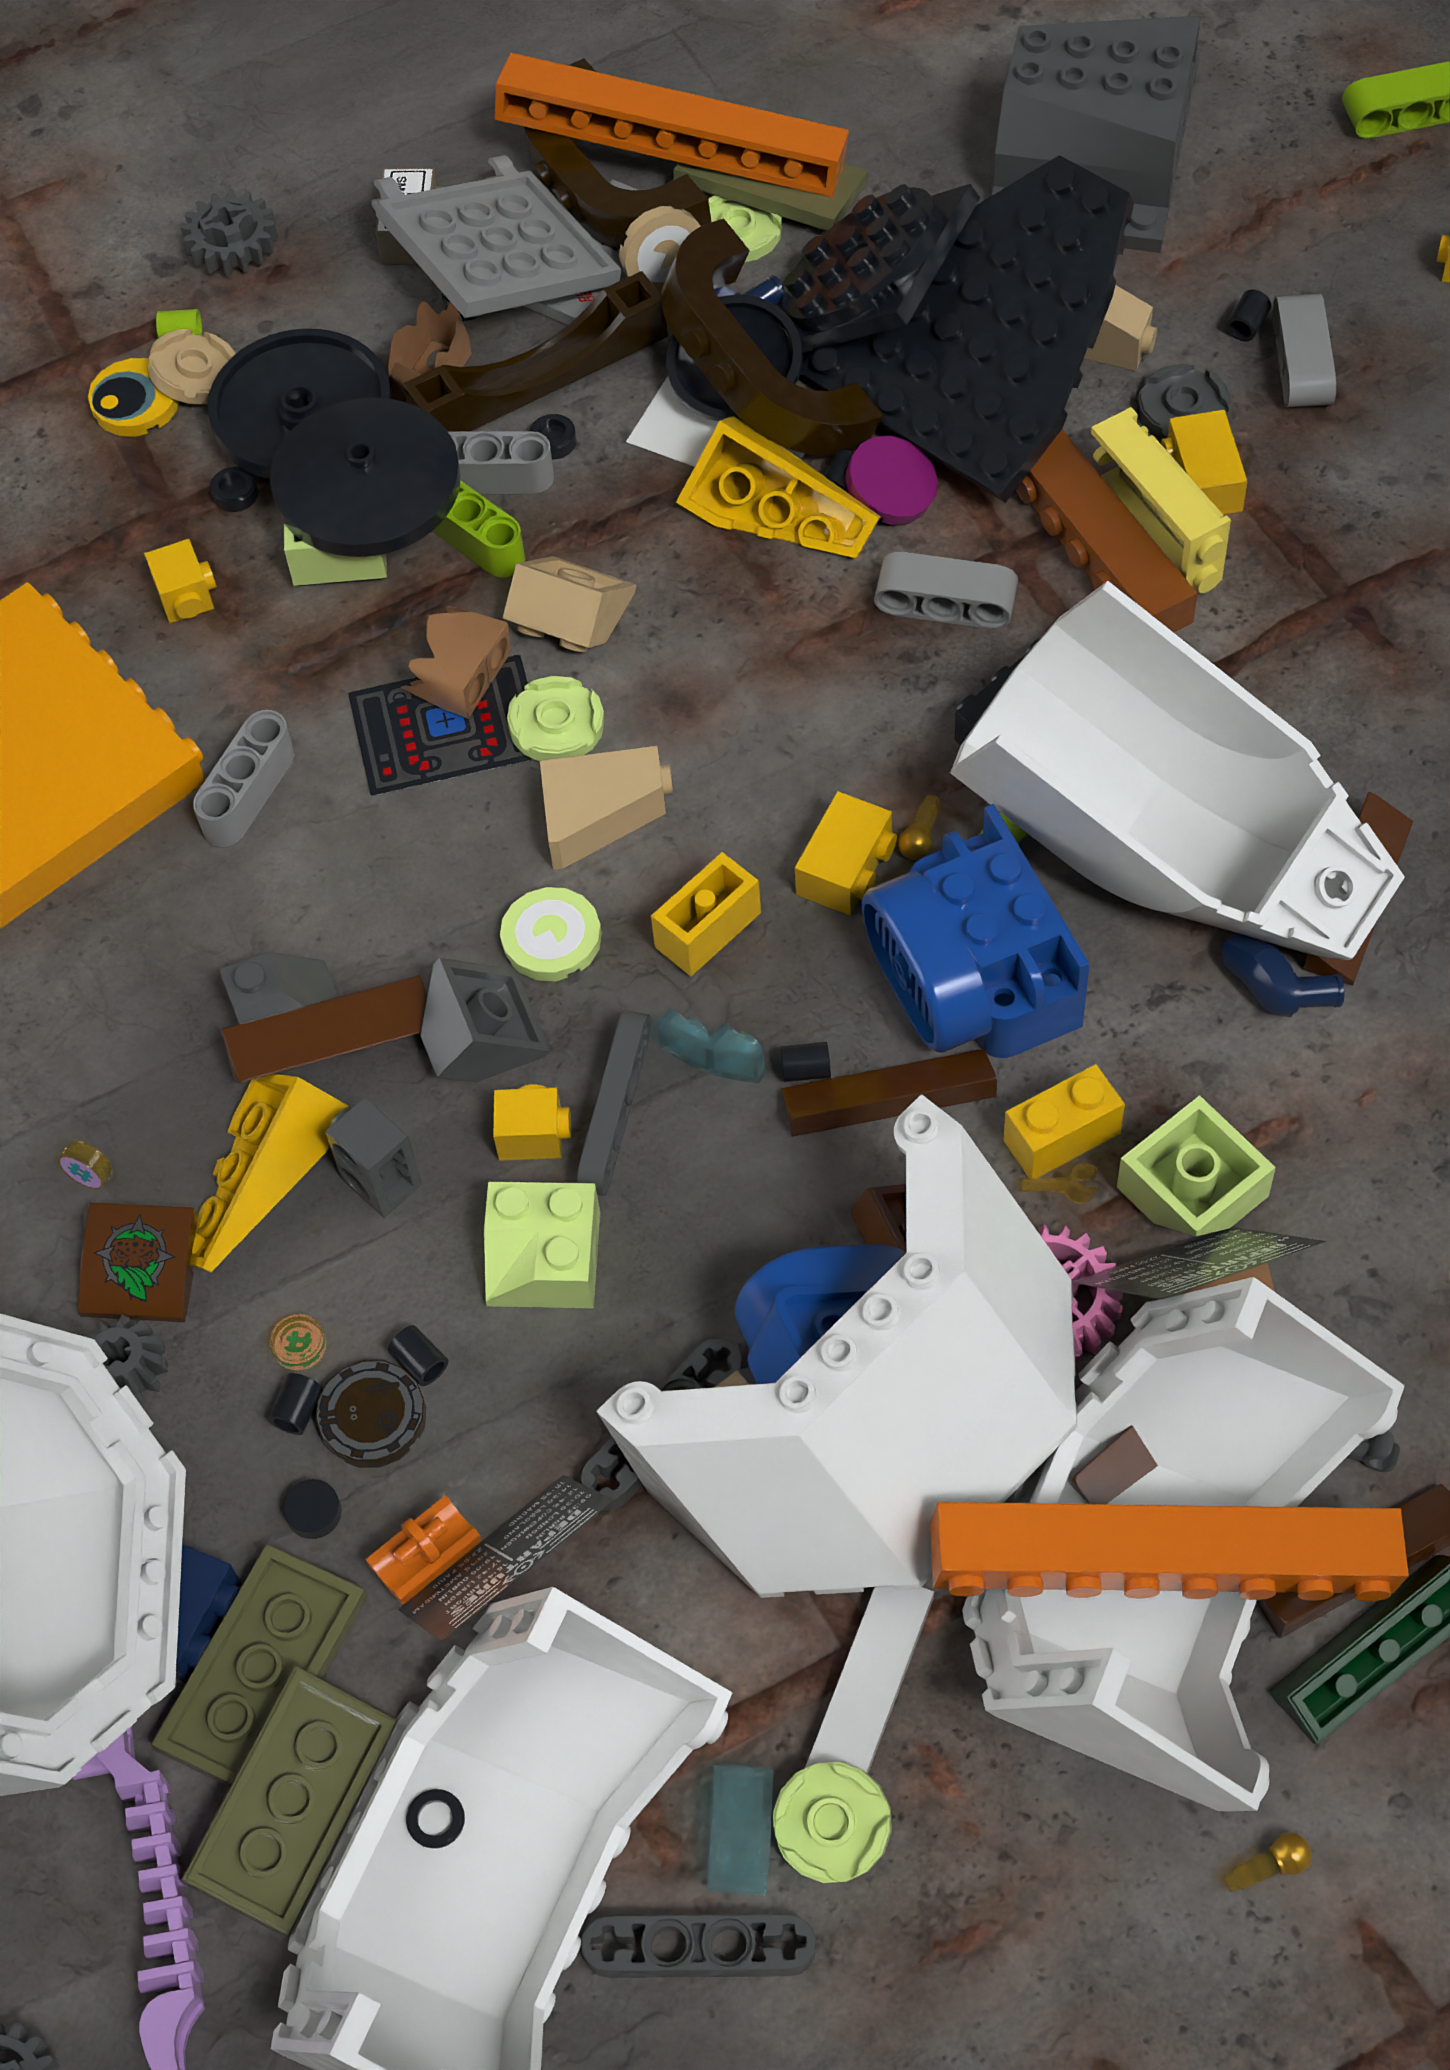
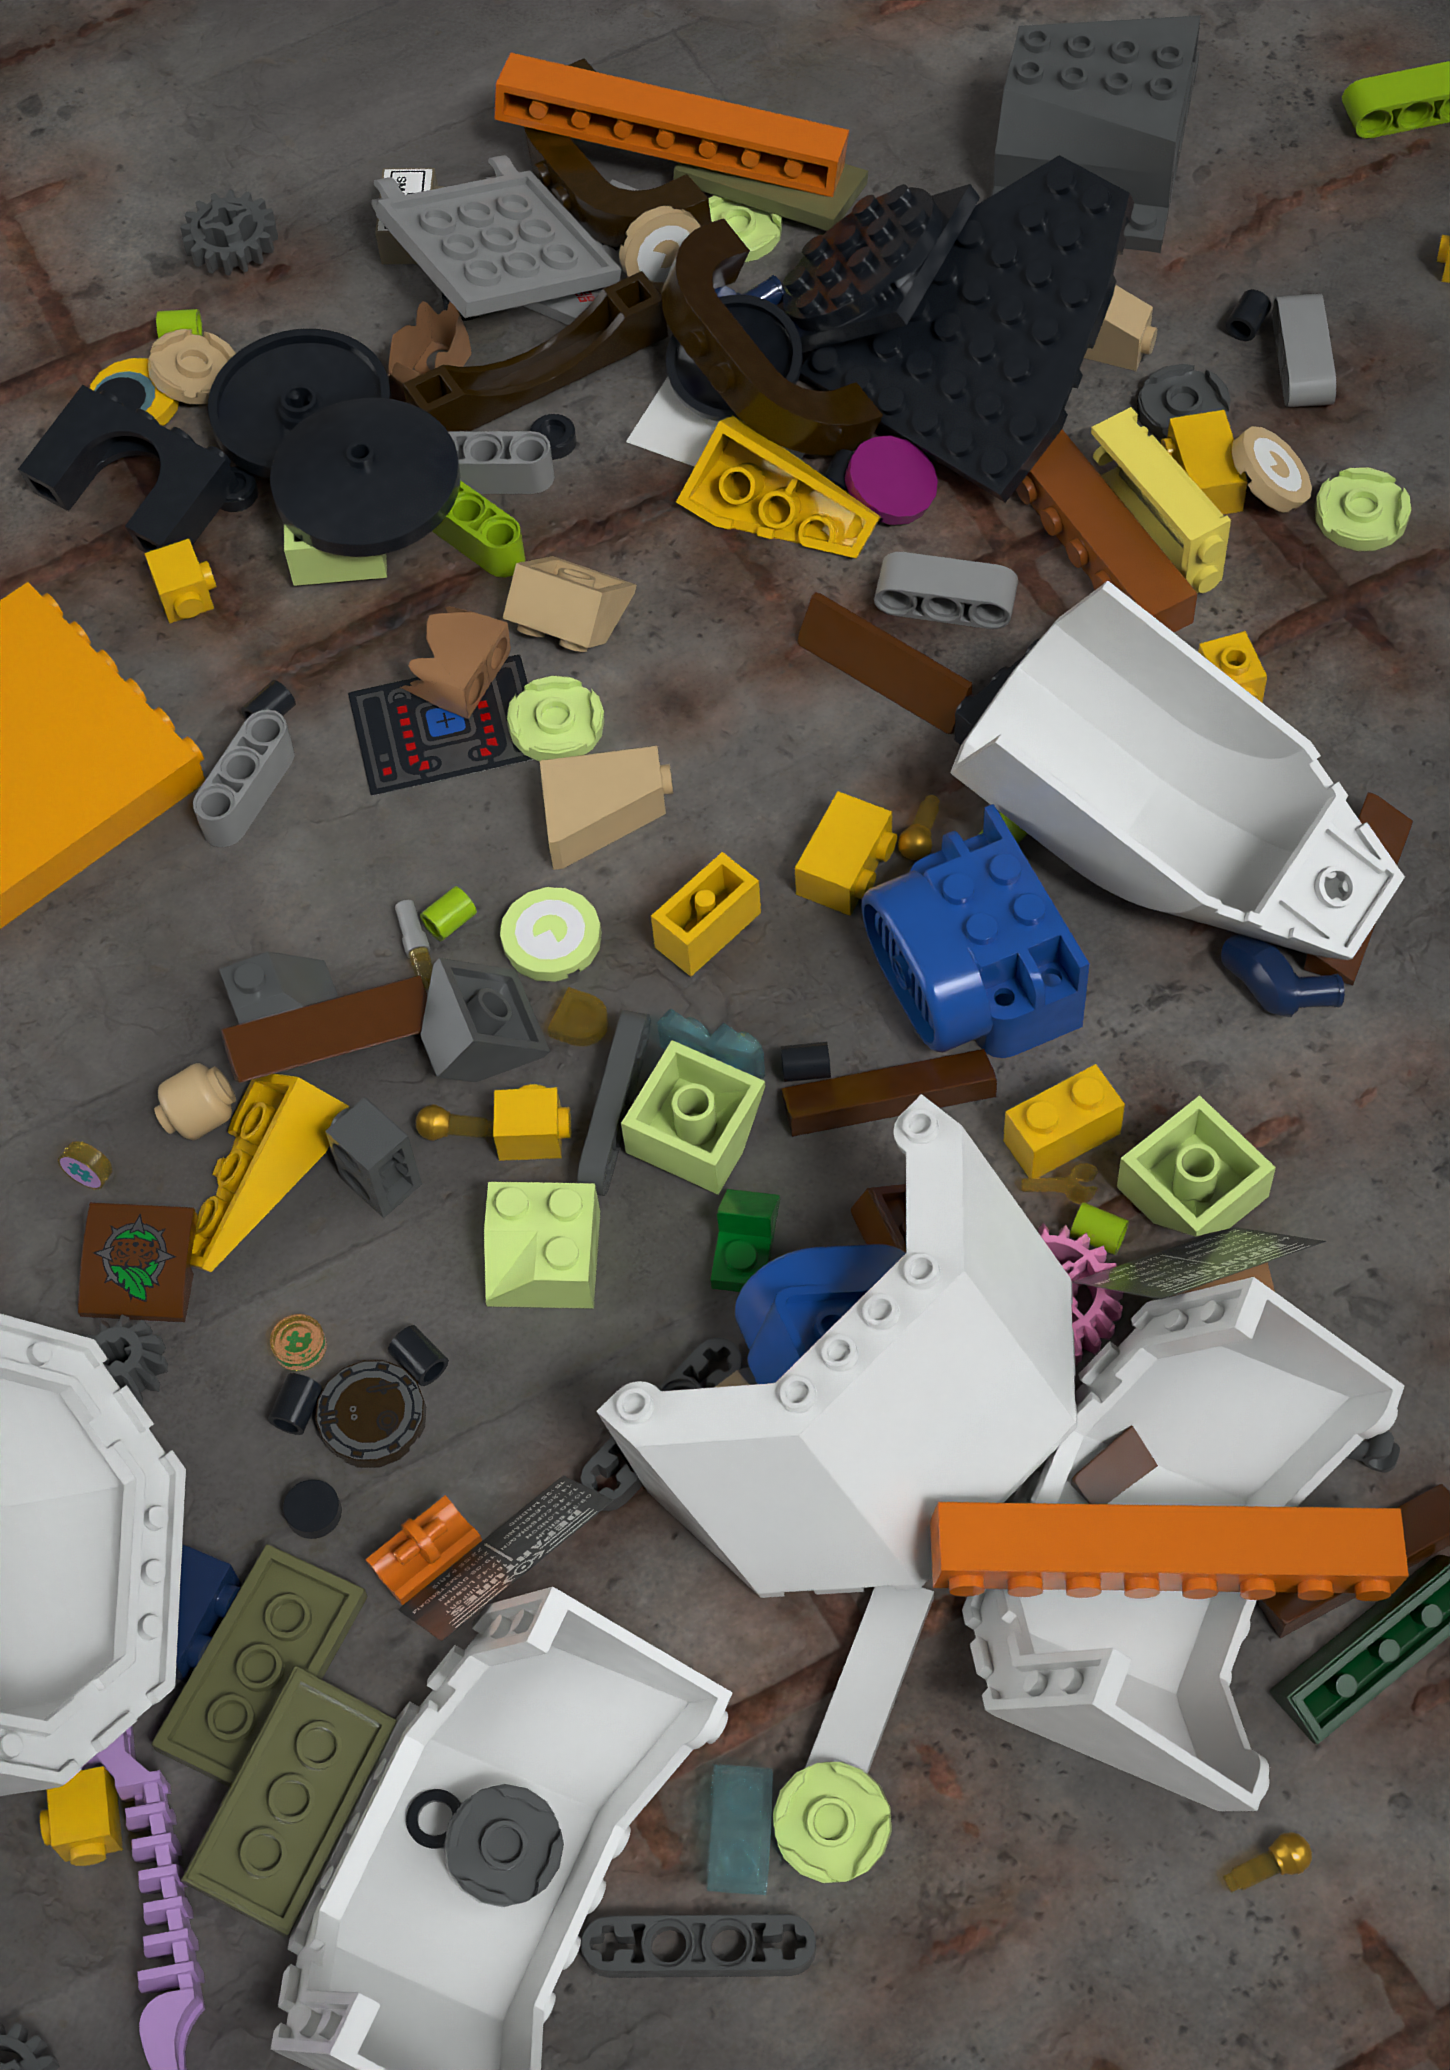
(83, 1818): none -> yellow brick
(100, 430): none -> black arch
(194, 1101): none -> tan head
(271, 697): none -> black hinge
(415, 940): none -> light grey piece
(435, 1123): none -> piece
(448, 913): none -> lime hinge
(503, 1845): none -> dark grey tile
(579, 1019): none -> clear yellow tile
(693, 1117): none -> yellowish green slope
(744, 1237): none -> green slope
(883, 662): none -> reddish brown slope
(1101, 1227): none -> lime hinge
(1238, 660): none -> yellow brick
(1273, 467): none -> tan tile
(1362, 509): none -> yellowish green tile

